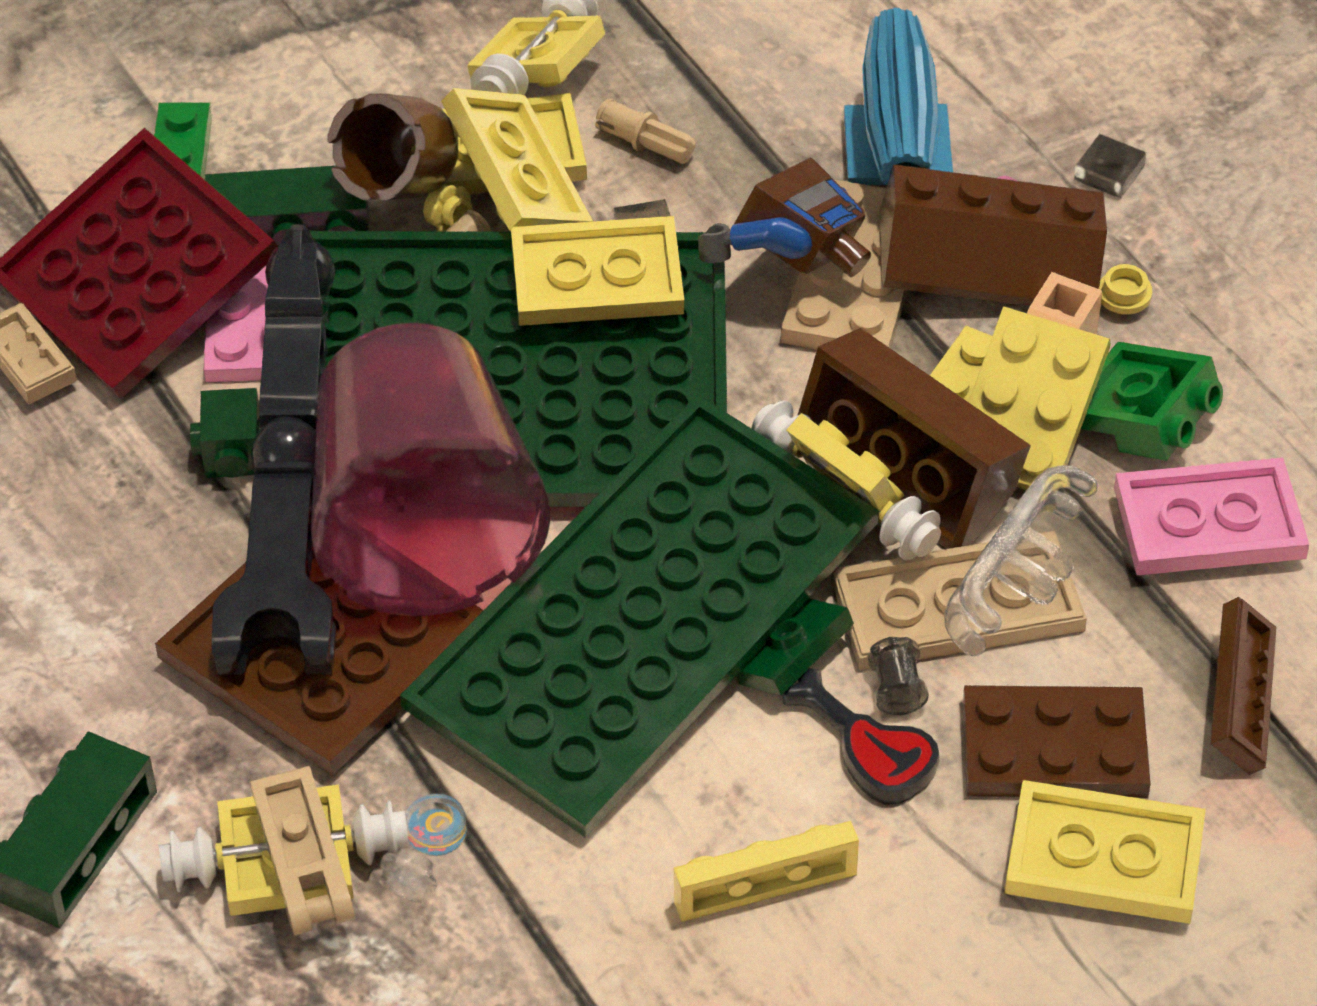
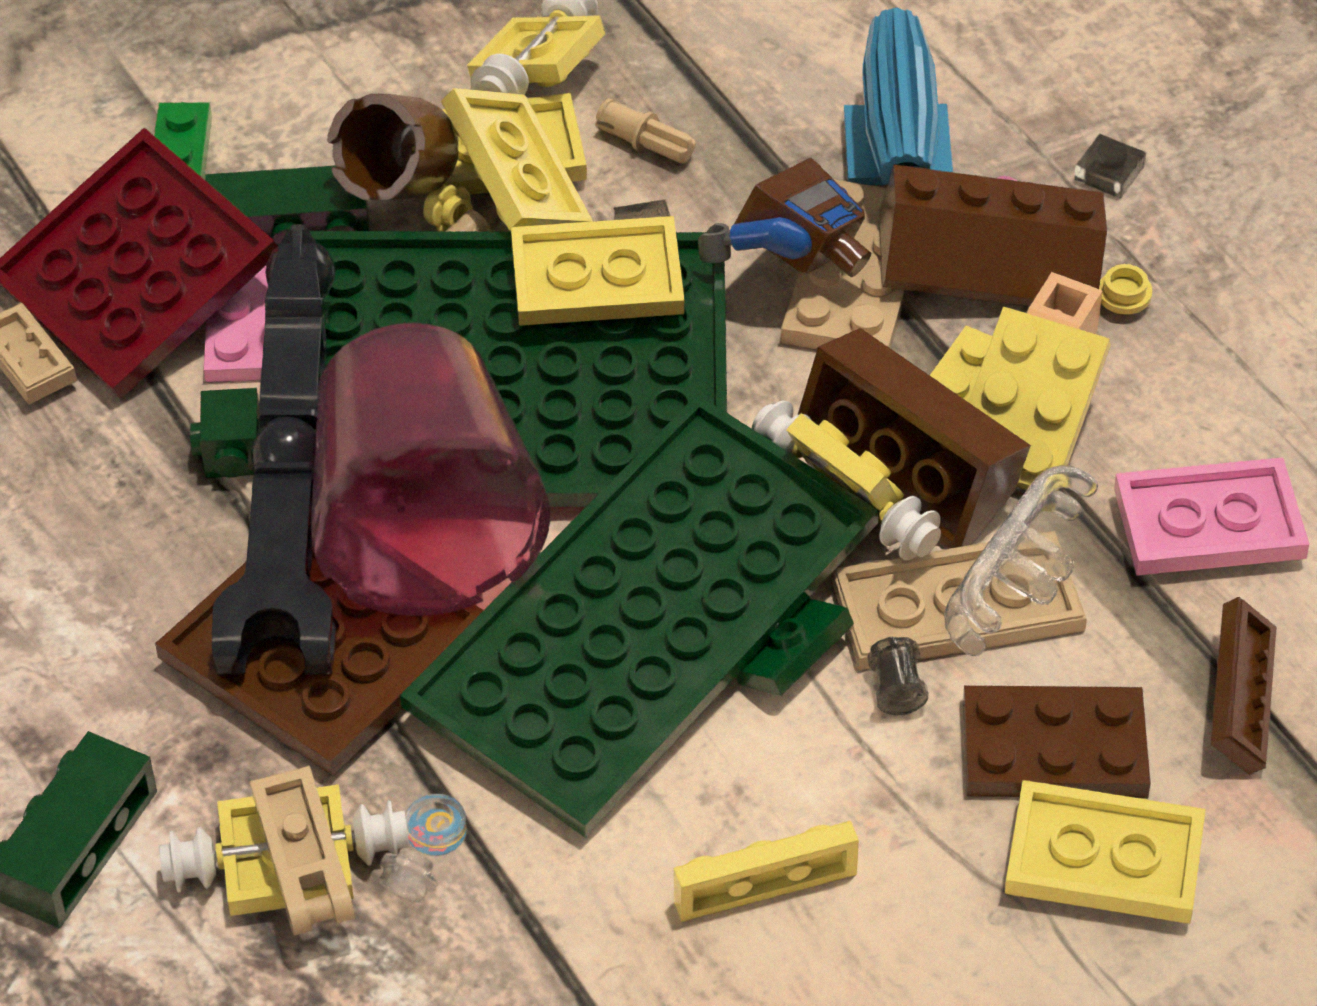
(882, 759): black piece -> none
(1153, 398): green plate -> none

